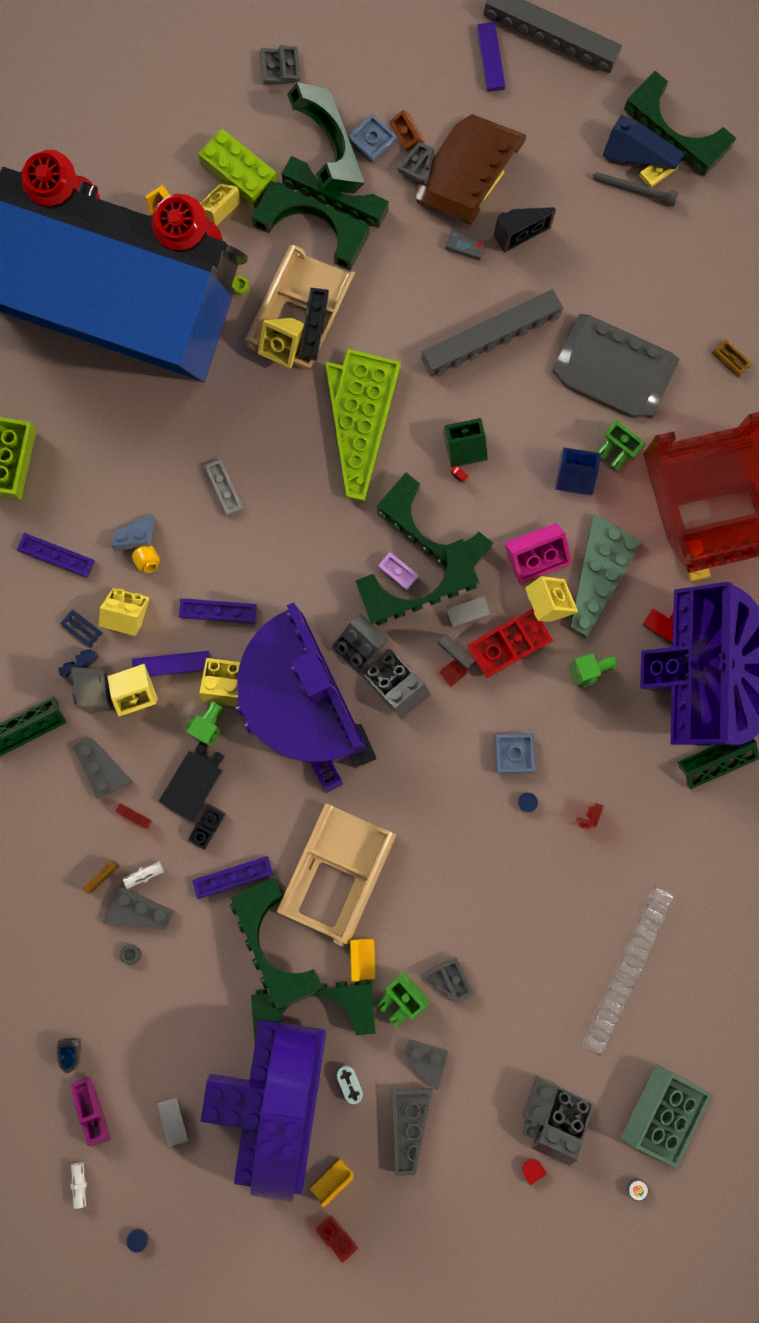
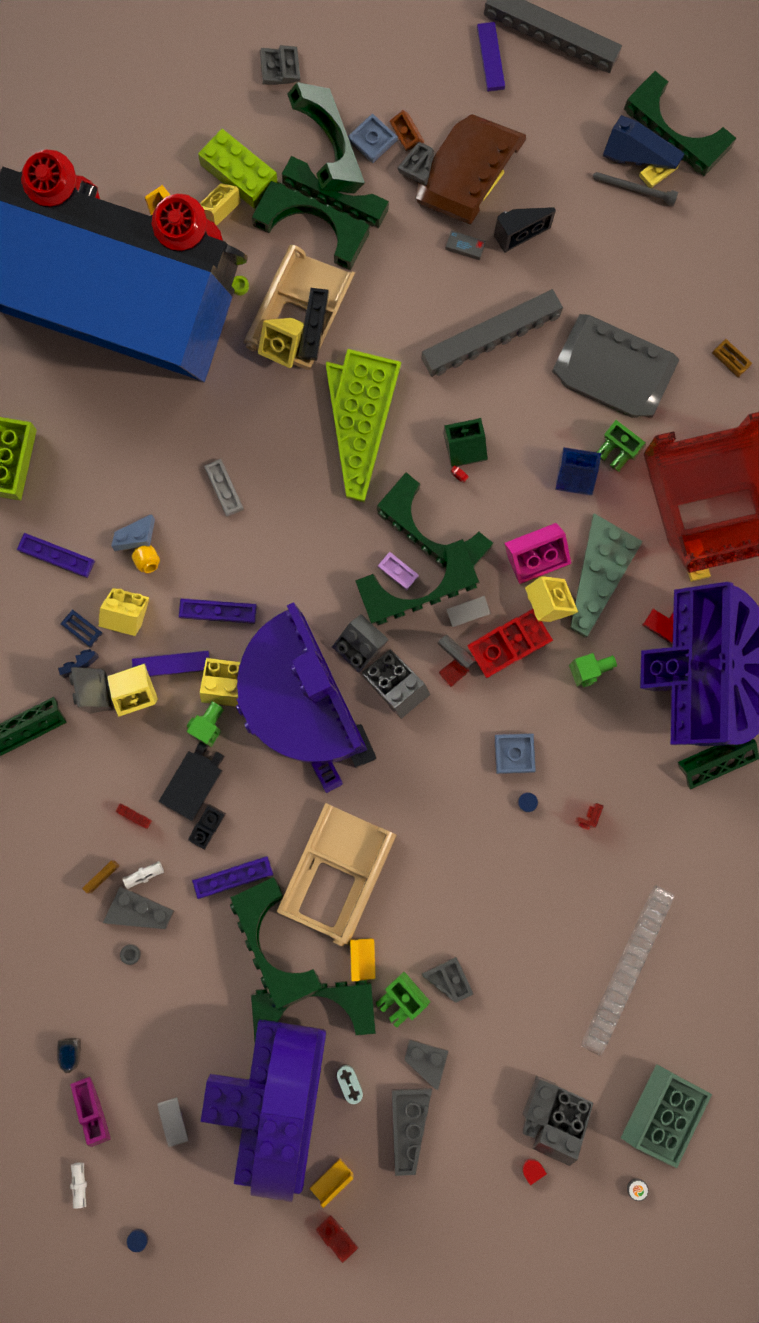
(100, 769): dark grey wing -> none

